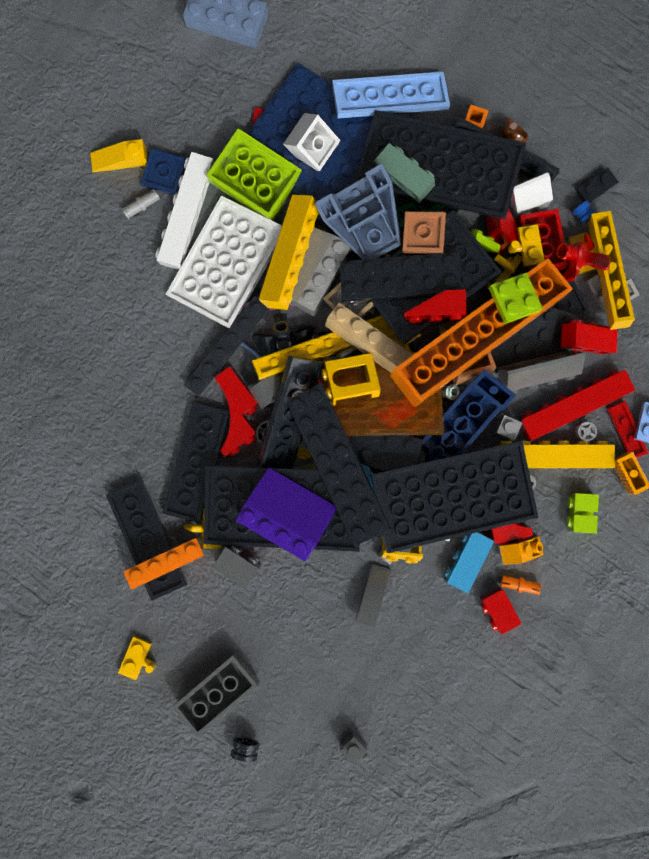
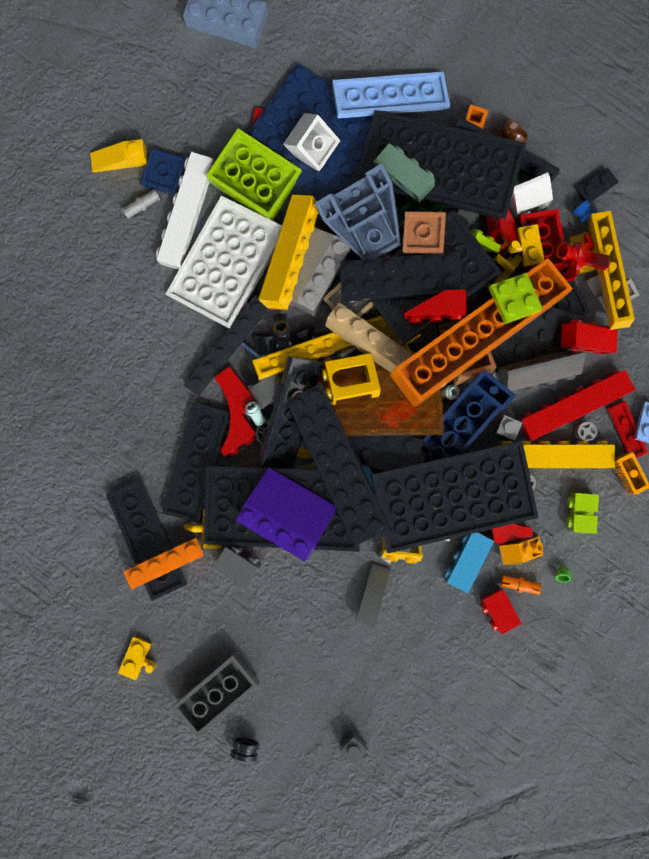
(253, 410): none -> light aqua pin
(563, 574): none -> bright green hinge

